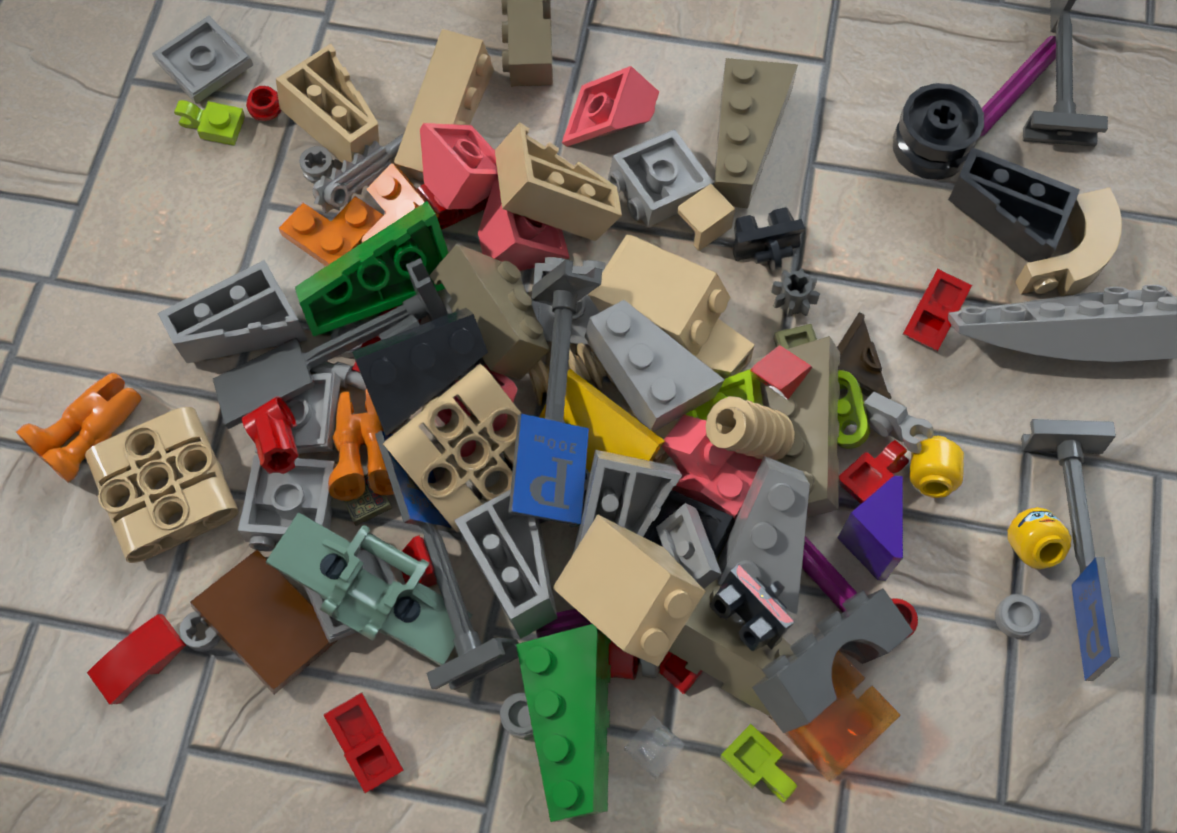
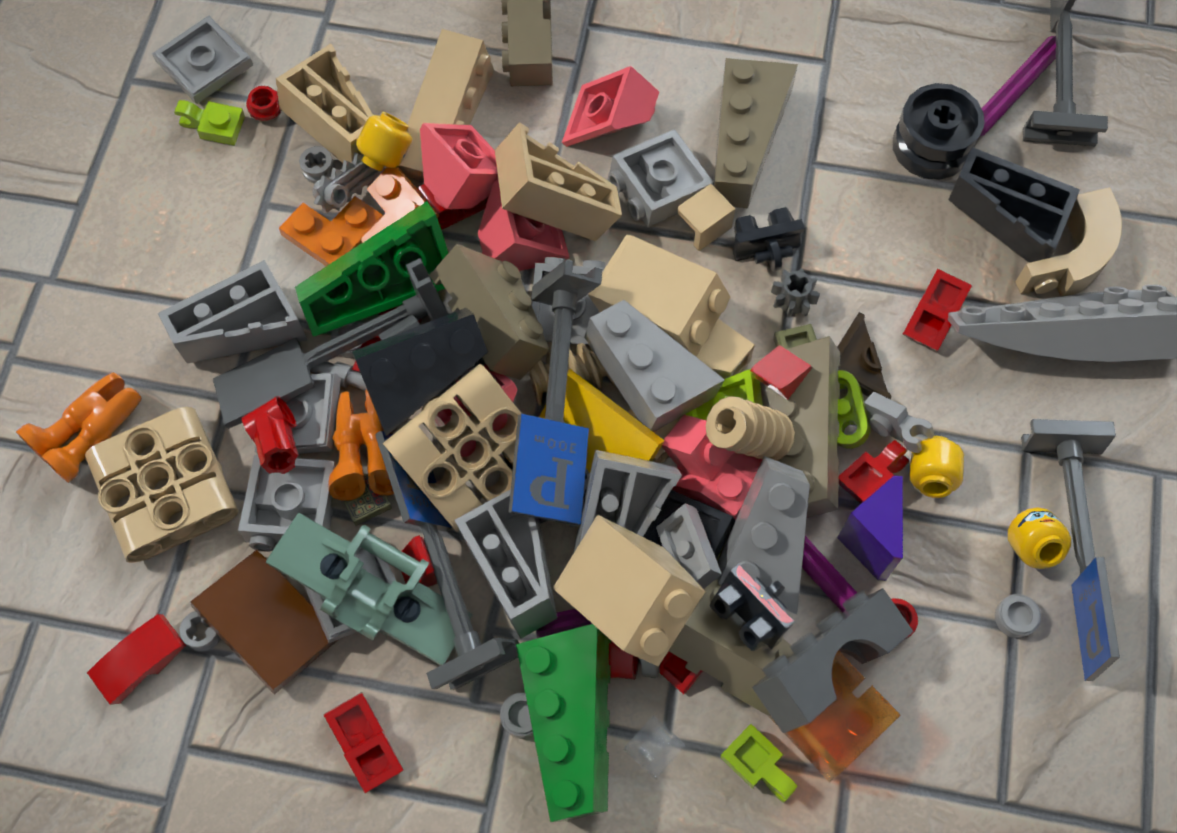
(384, 141): none -> yellow head

